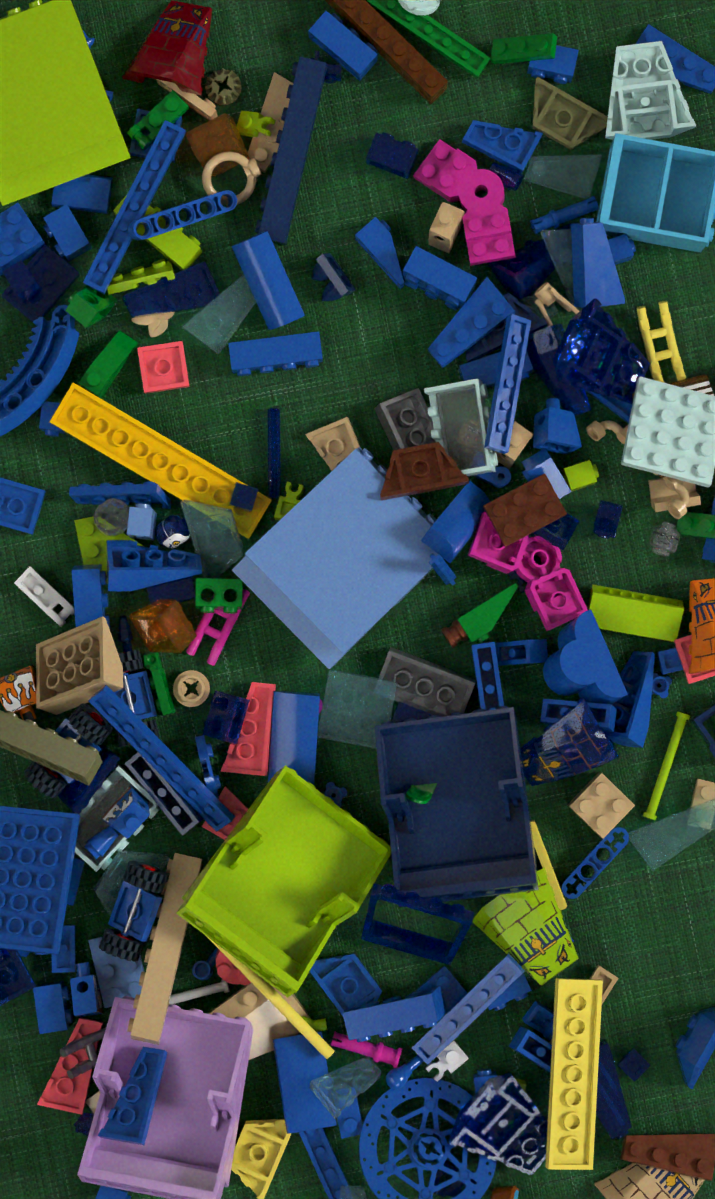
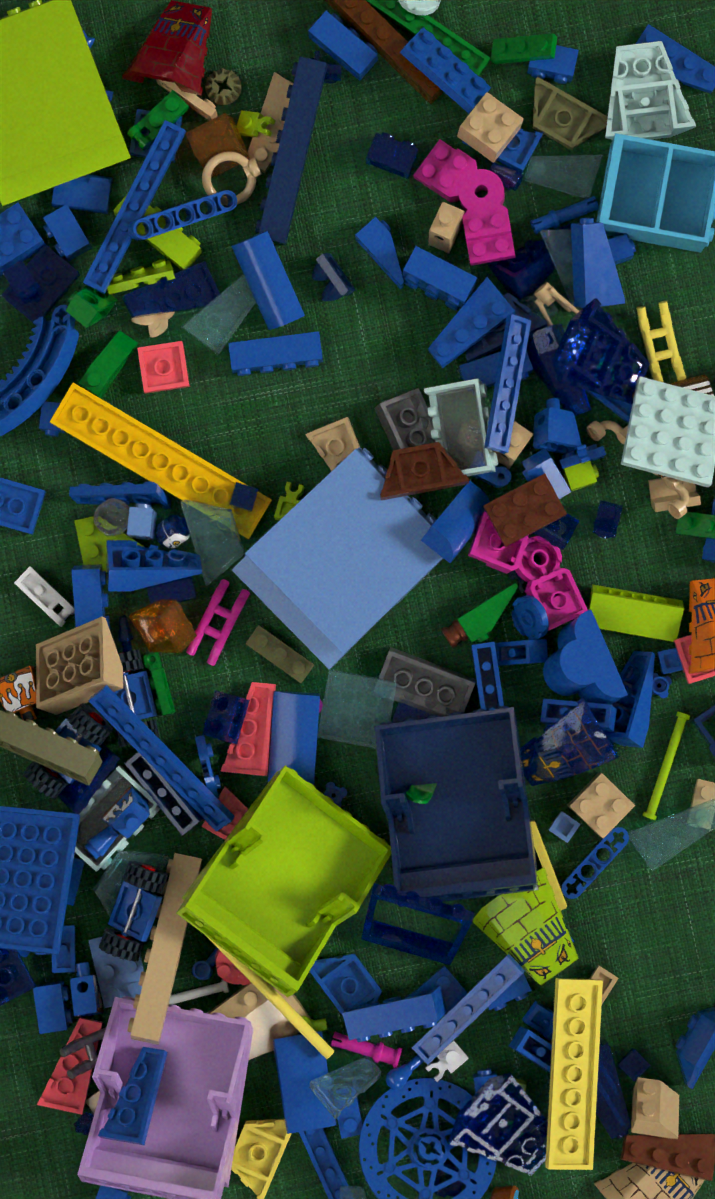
(191, 699): tan gear -> none
(219, 588): green brick -> none
(274, 466): clear blue axle -> none
(280, 654): none -> olive plate
(442, 569): blue axle -> none
(445, 70): none -> blue plate
(490, 127): none -> tan brick
(530, 617): none -> blue tile
(564, 826): none -> medium blue plate
(583, 455): none -> blue plate
(654, 1109): none -> tan slope
(664, 539): clear head -> none

